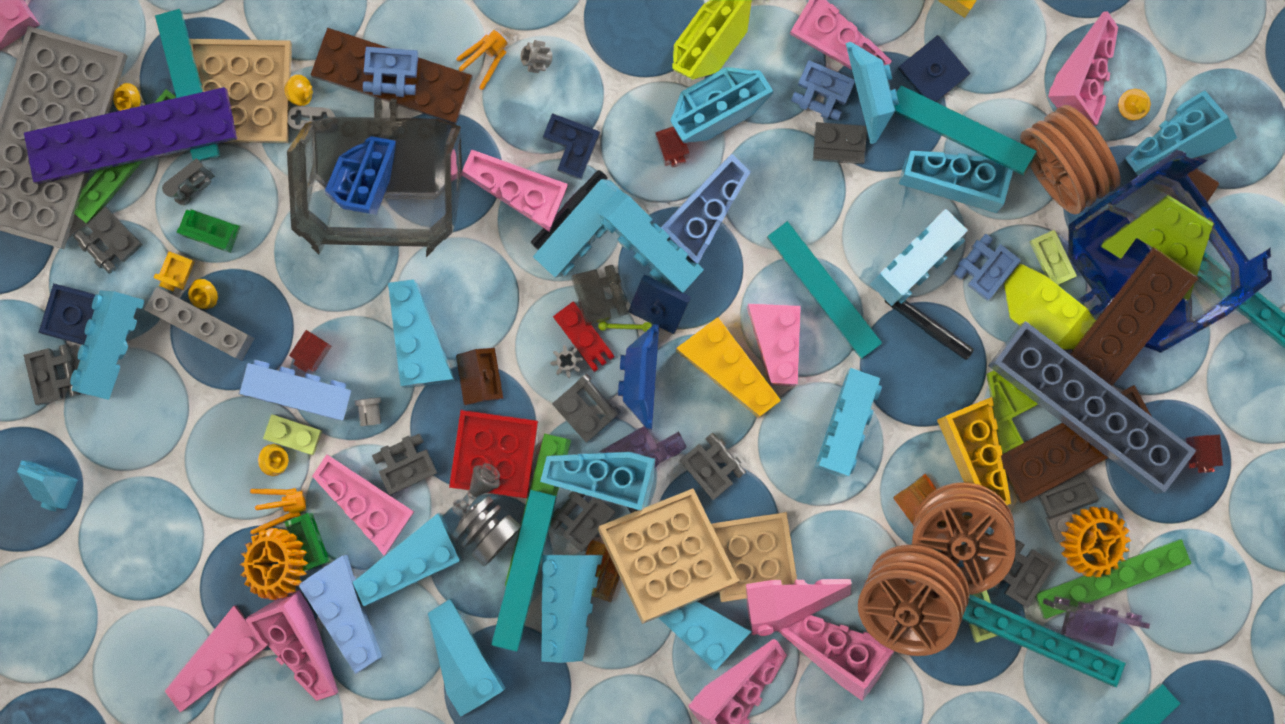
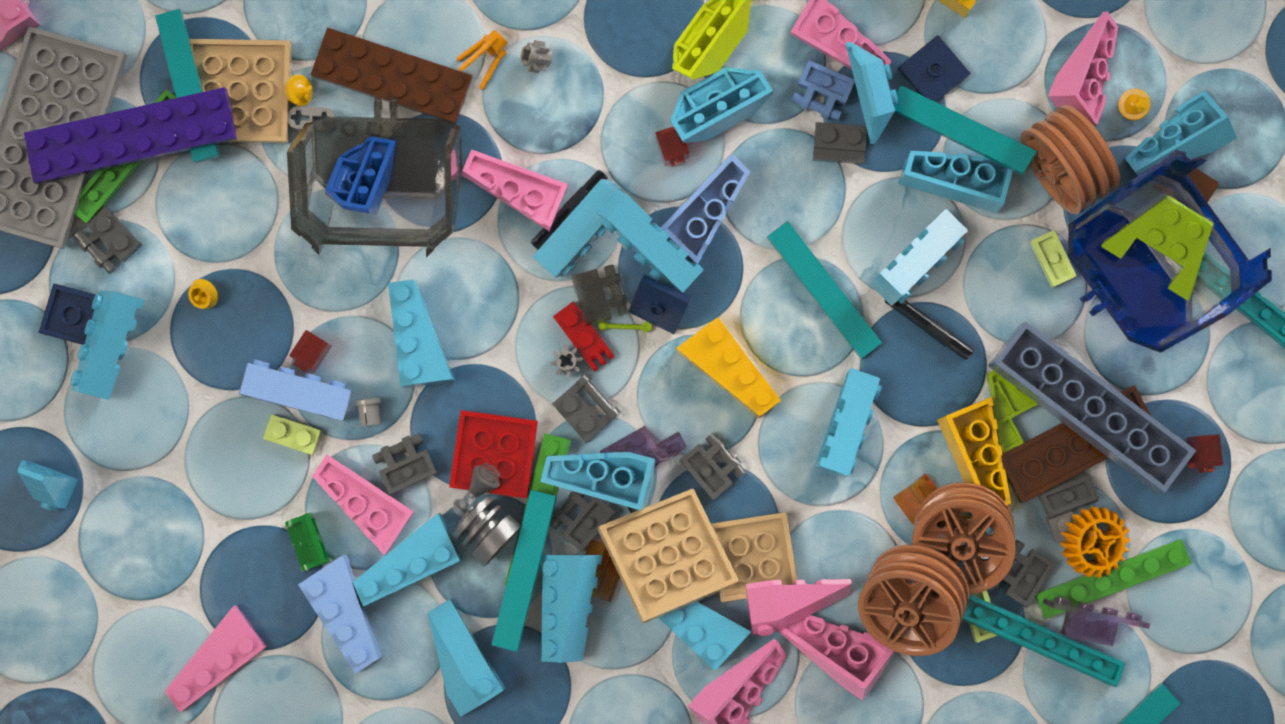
(44, 375): dark grey plate -> none
(126, 97): yellow hat -> none
(174, 272): yellow bracket -> none
(193, 176): dark grey plate -> none
(199, 323): light grey brick -> none
(208, 230): green hinge -> none
(273, 460): yellow hat -> none
(280, 578): light orange gear -> none
(292, 502): light orange plant -> none
(293, 636): bright pink wedge -> none
(393, 63): medium blue plate -> none
(479, 376): reddish brown panel -> none
(578, 142): dark blue plate -> none
(640, 376): blue wedge -> none
(778, 341): bright pink wedge -> none
(994, 270): medium blue plate -> none
(1046, 307): neon yellow wedge -> none
(1133, 315): reddish brown plate -> none

